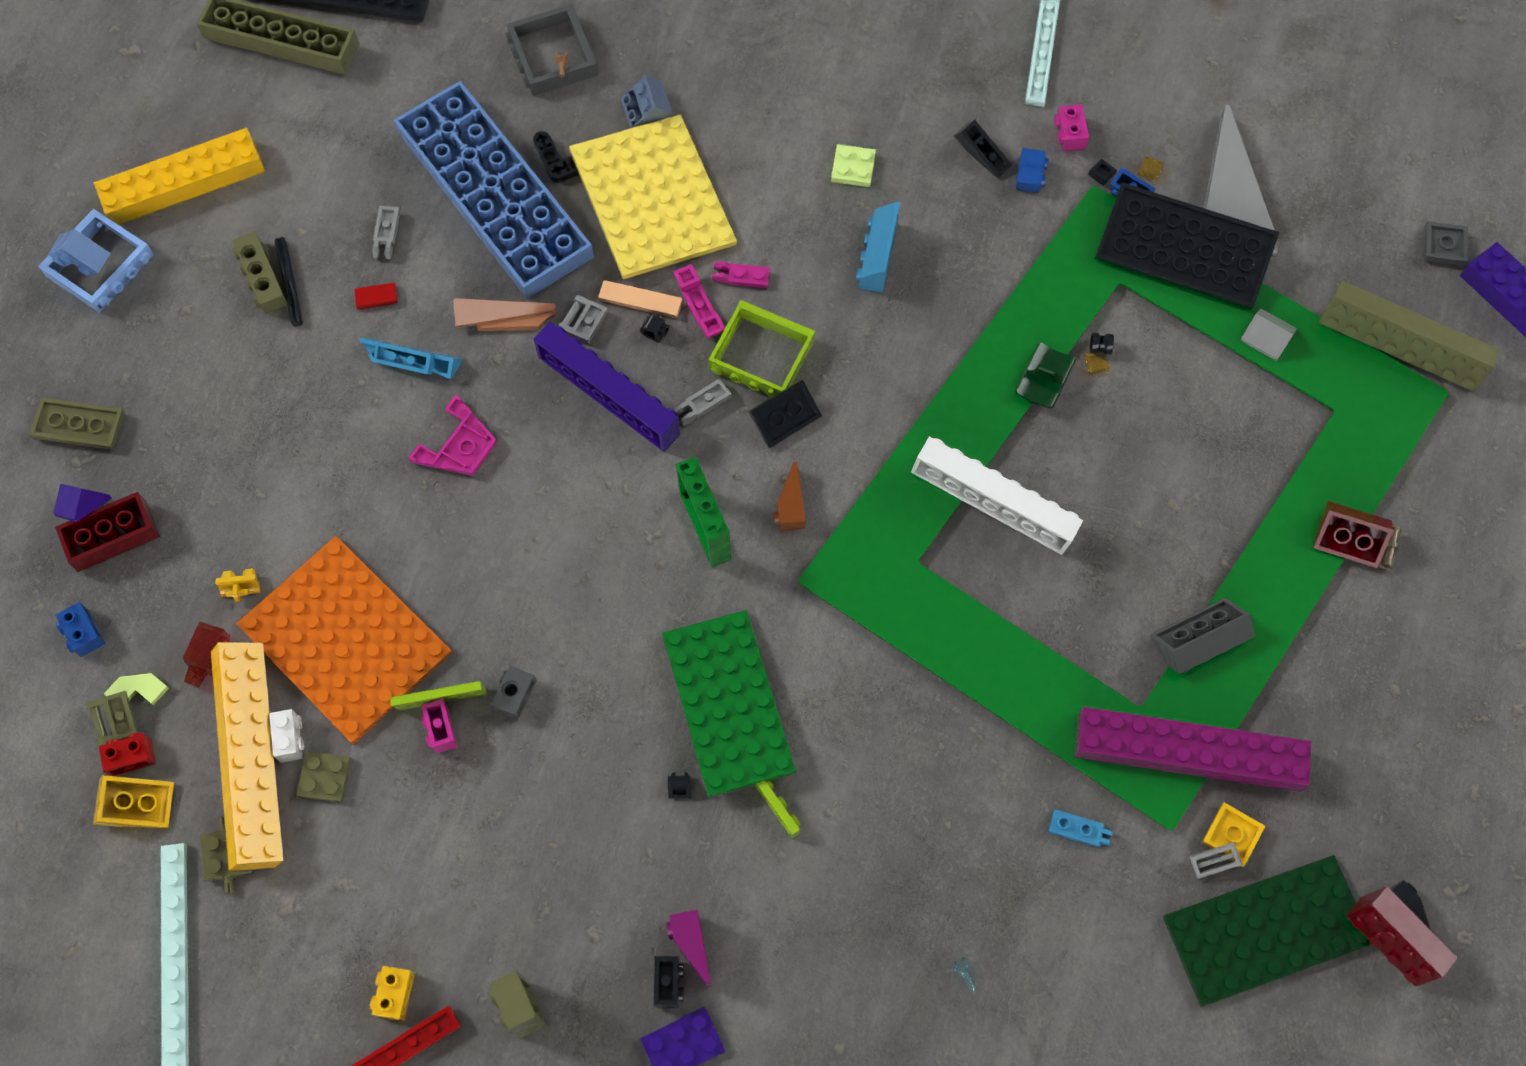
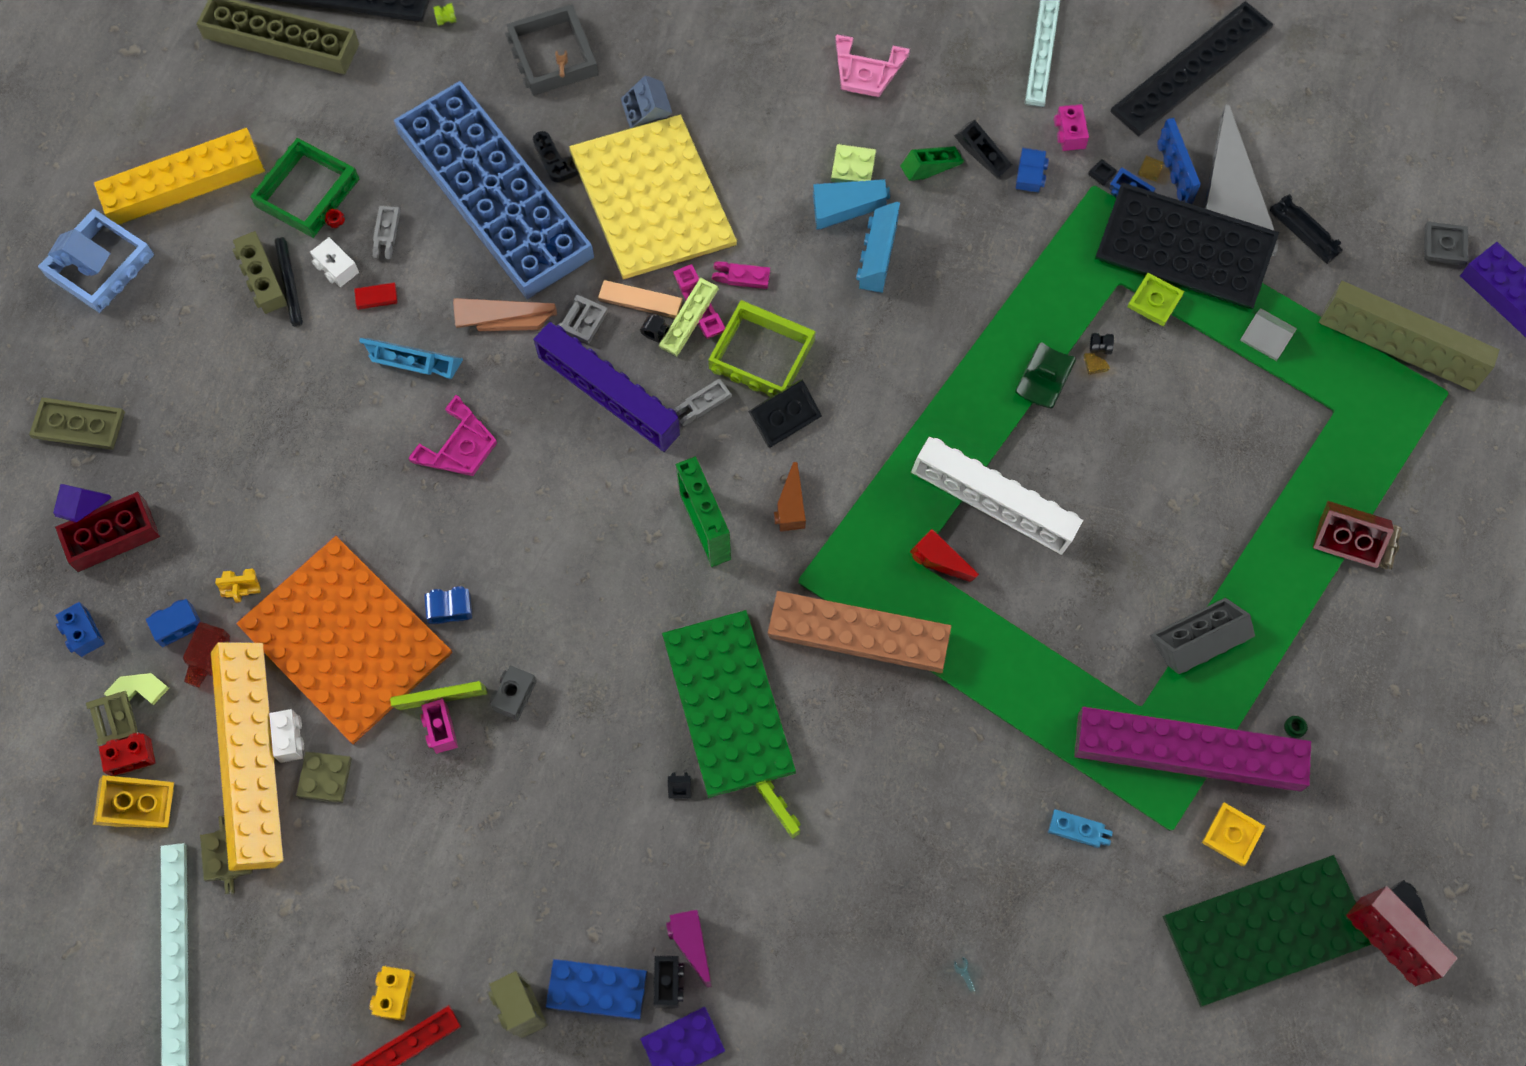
(173, 622): none -> blue brick
(332, 199): none -> green window
(334, 214): none -> red plate
(334, 262): none -> white brick
(444, 14): none -> lime wheel
(448, 606): none -> blue brick
(596, 989): none -> blue plate
(688, 317): none -> yellowish green tile
(847, 200): none -> dark azure slope
(859, 631): none -> nougat brick
(866, 74): none -> bright pink wing
(930, 161): none -> green slope
(939, 556): none -> red slope
(1155, 299): none -> lime plate
(1178, 162): none -> blue plate
(1191, 68): none -> black plate
(1234, 853): light grey tile -> none
(1300, 722): none -> dark green plate
(1306, 229): none -> black piece

